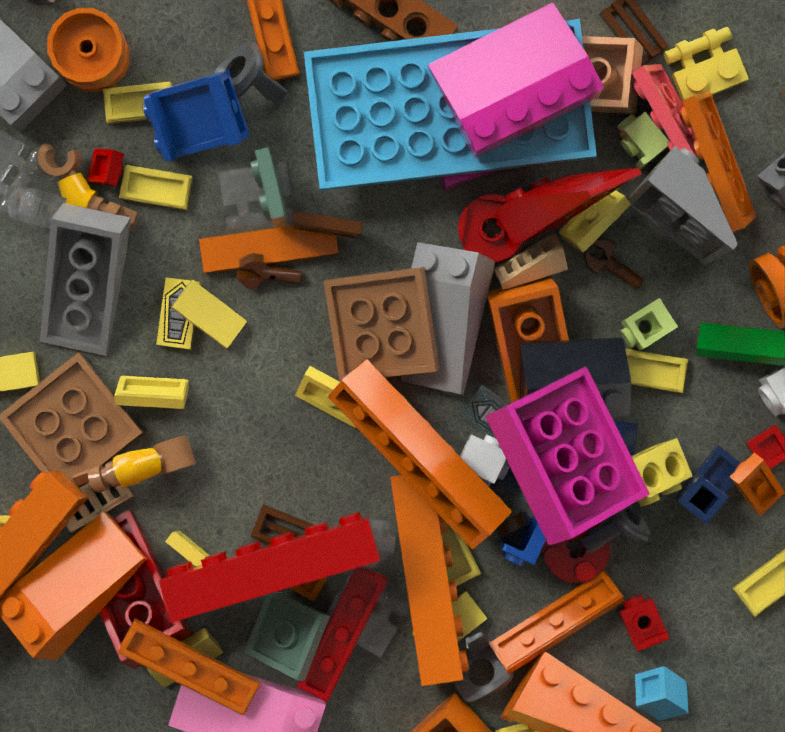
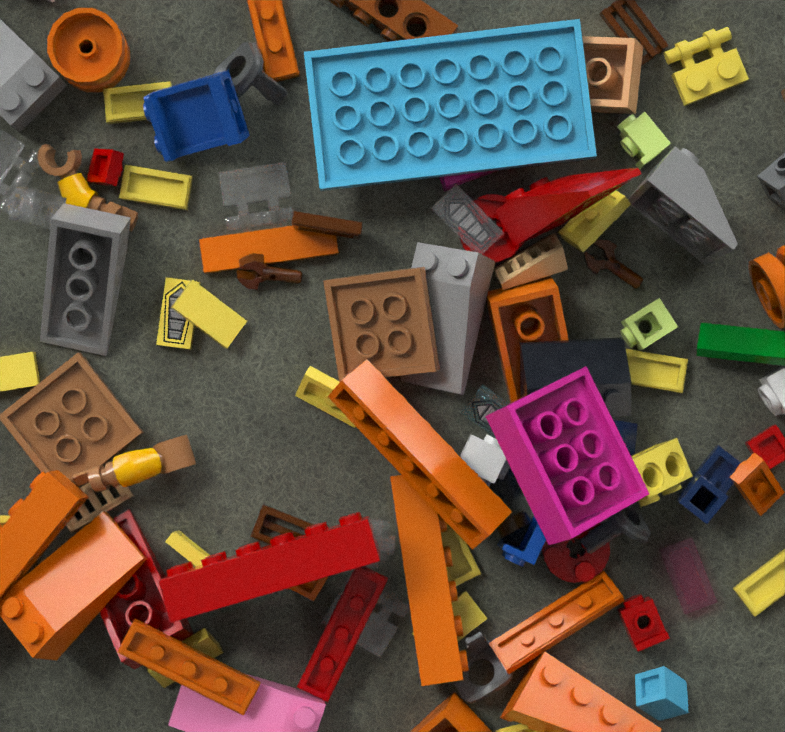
(151, 392): light yellow tile -> none
(266, 176): sand green plate -> none
(287, 635): sand green plate -> none
(467, 220): none -> clear tile
(516, 79): slope -> none
(655, 86): coral plate -> none
(687, 575): none -> clear pink tile
(717, 152): orange plate -> none

